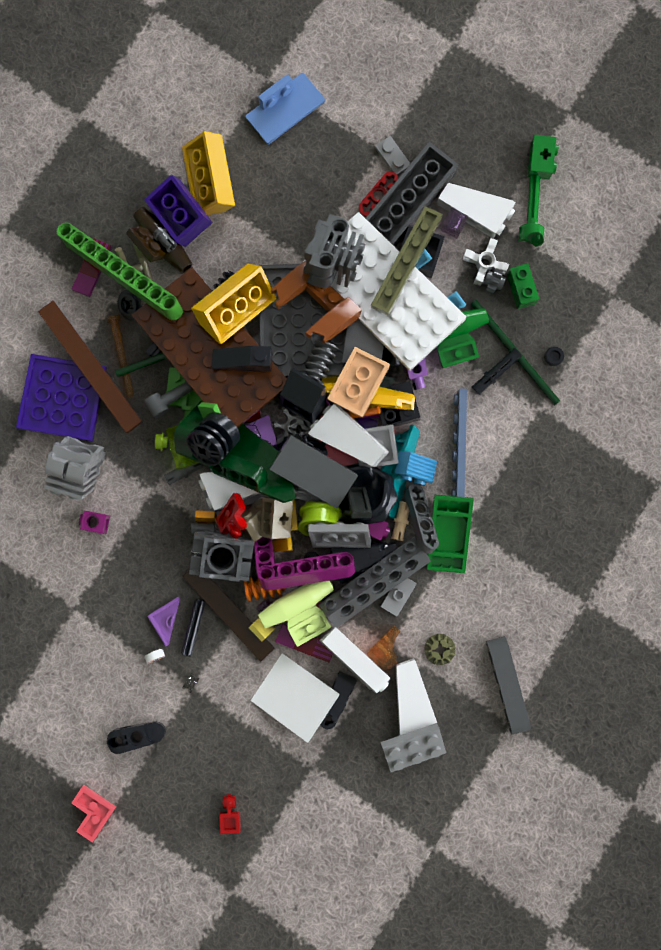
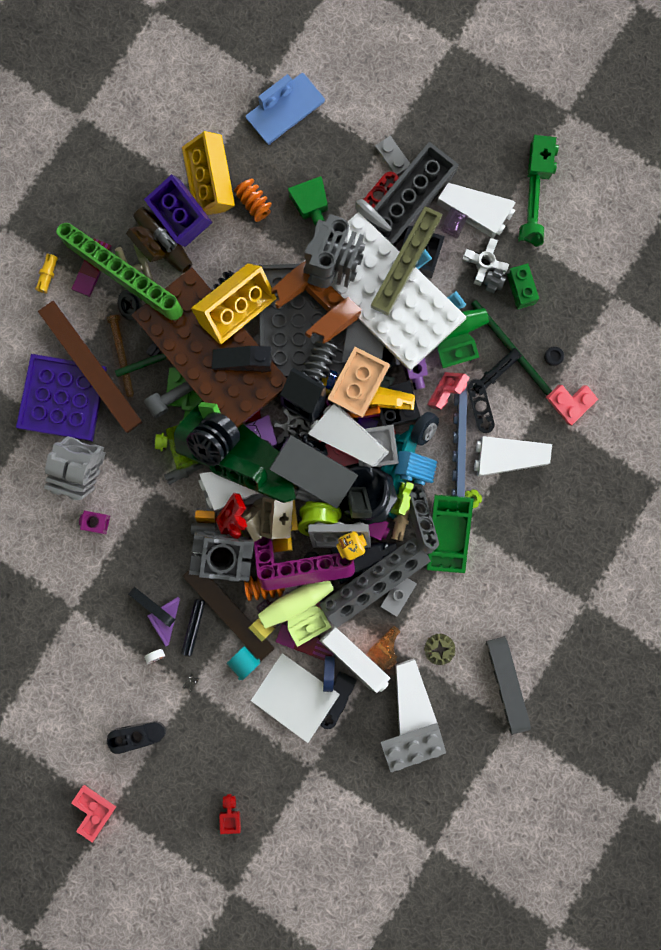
(46, 273): none -> yellow pin
(152, 606): none -> black beam
(243, 663): none -> teal piece
(252, 200): none -> orange piece
(310, 199): none -> green torso
(328, 681): none -> dark blue beam
(331, 380): none -> clear blue tile
(351, 545): none -> yellow head
(371, 214): none -> light grey piece
(403, 503): none -> lime plate
(424, 428): none -> black wheel
(449, 383): none -> coral plate
(477, 497): none -> lime plate
(489, 418): none -> black beam
(507, 455): none -> white slope
(569, 406): none -> coral plate

